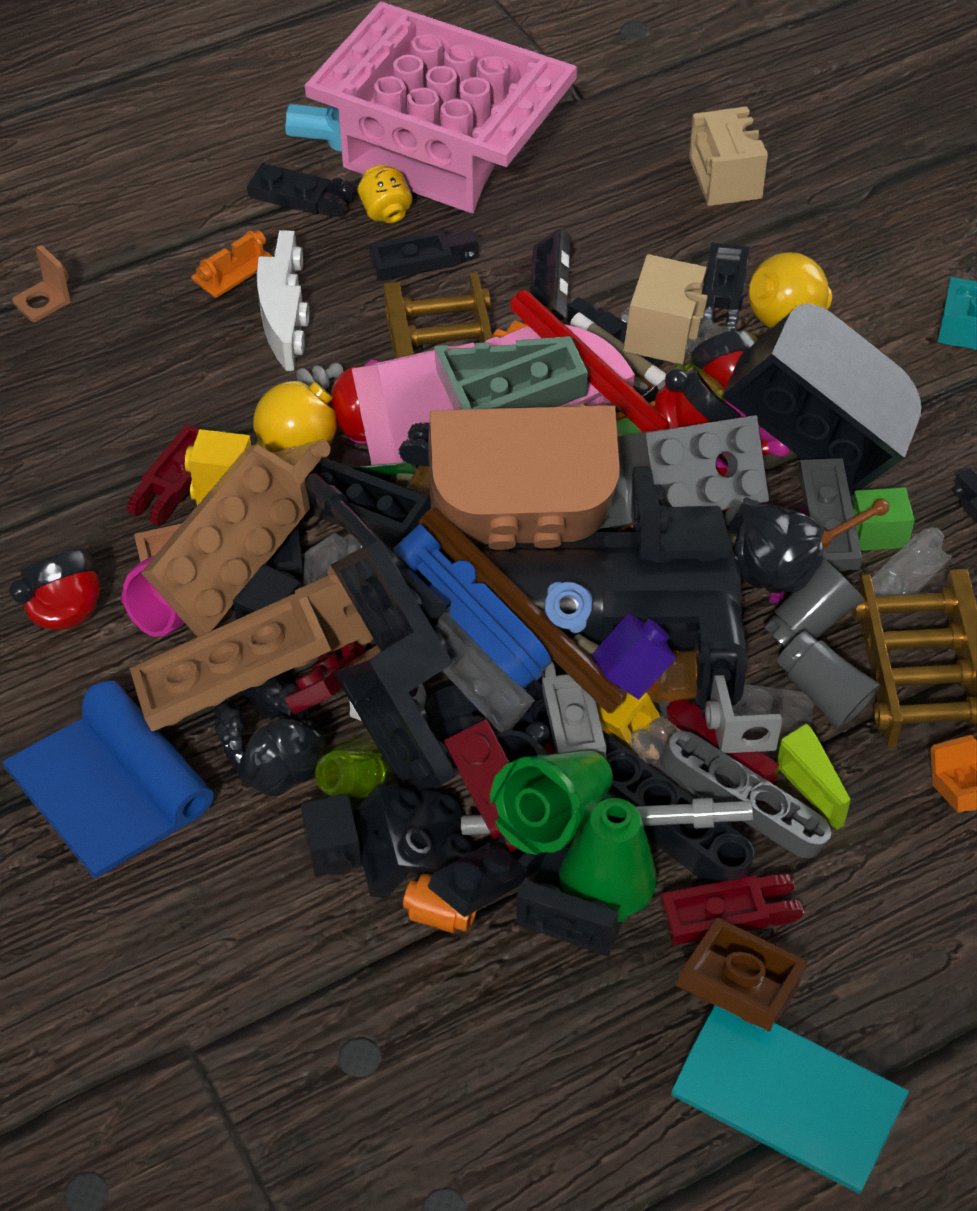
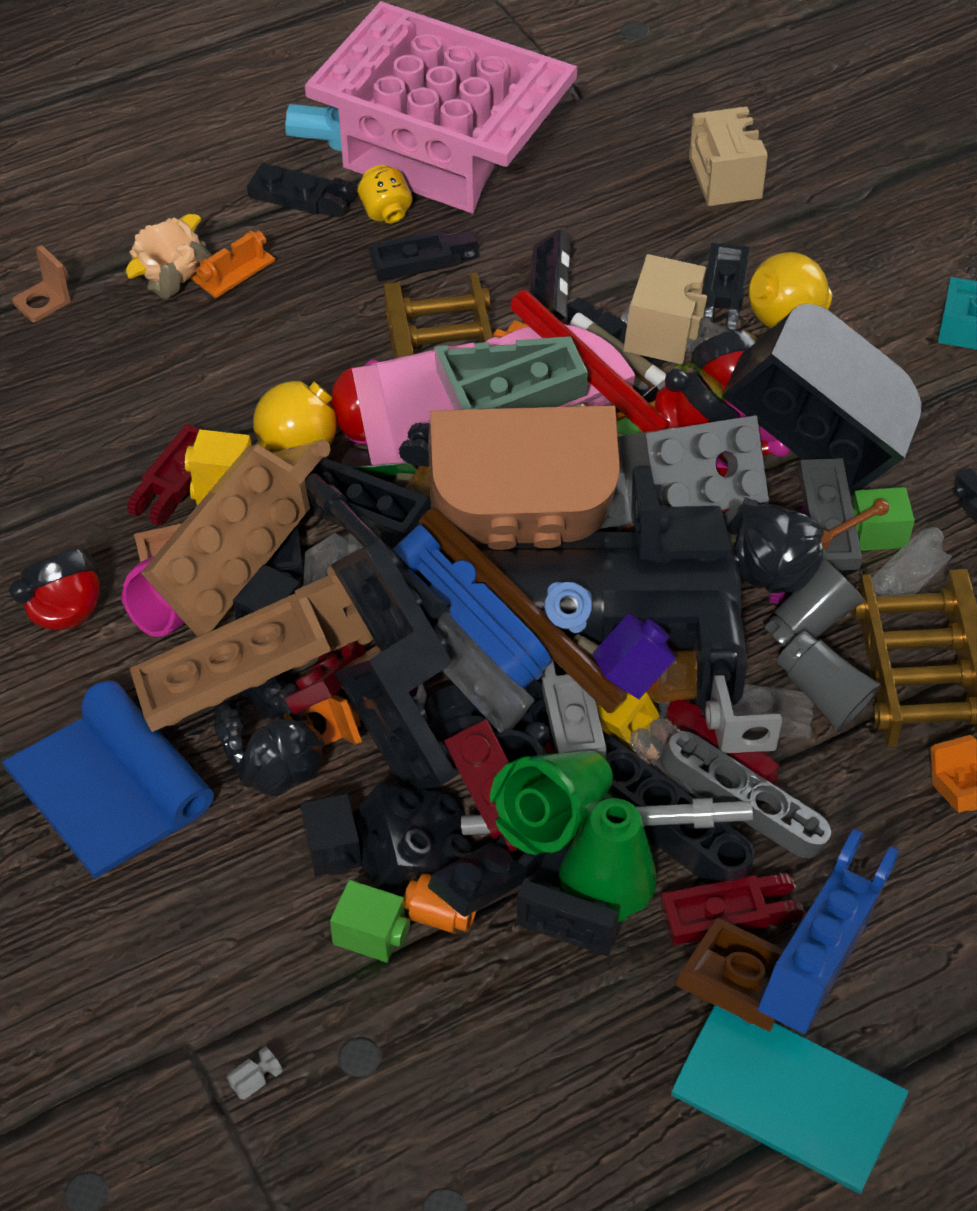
(167, 254): none -> light nougat hair
(250, 1076): none -> light grey piece
(281, 300): white slope -> none
(320, 375): light grey hair -> none
(339, 718): none -> orange bracket
(350, 773): clear neon green brick -> none
(369, 921): none -> bright green brick
(811, 772): lime slope -> none
(824, 940): none -> blue hinge

